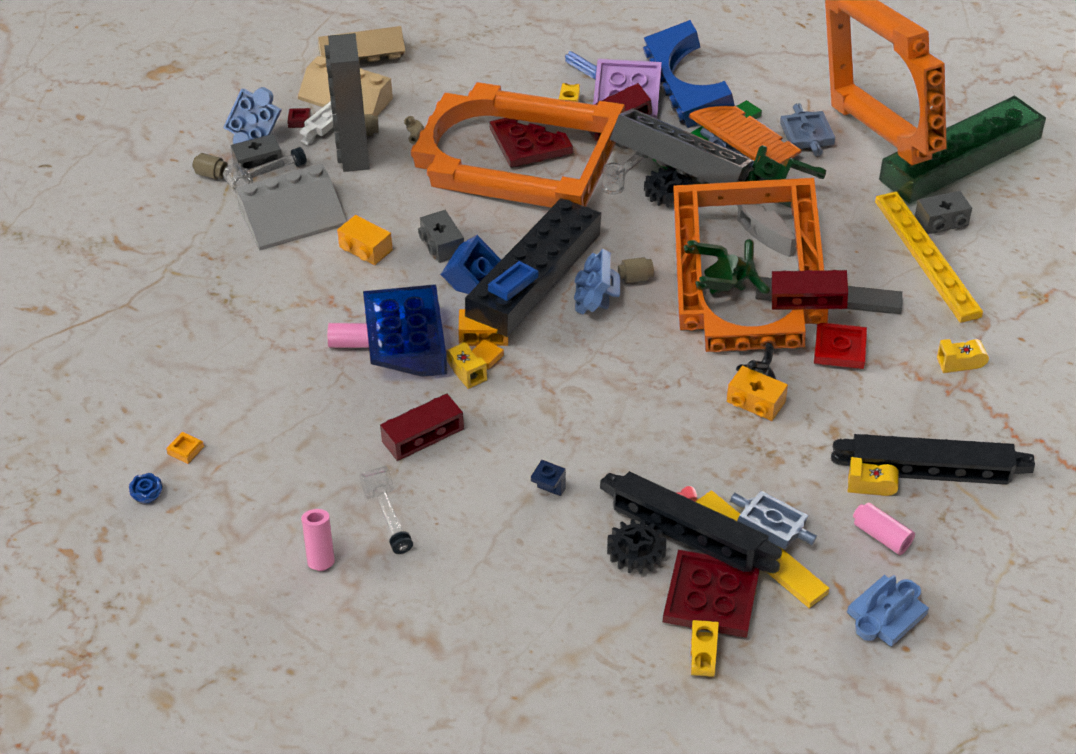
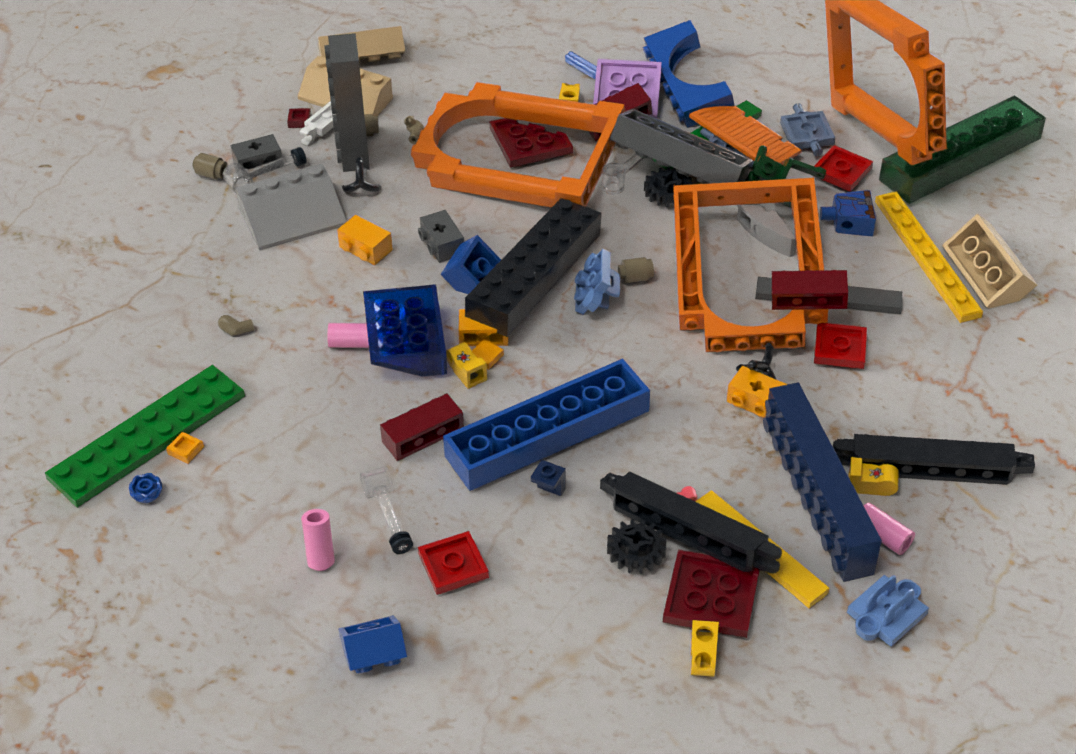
(143, 435): none -> green plate
(233, 326): none -> dark tan arm
(252, 115): medium blue piece -> none
(360, 179): none -> black piece
(373, 644): none -> blue slope
(453, 562): none -> red plate
(513, 281): blue tile -> none
(546, 424): none -> blue brick
(728, 270): dark green piece -> none
(773, 518): sand blue plate -> none
(822, 483): none -> dark blue brick
(844, 167): none -> red plate
(851, 213): none -> blue torso
(943, 212): dark grey brick -> none
(961, 356): yellow leg -> none
(989, 263): none -> tan slope

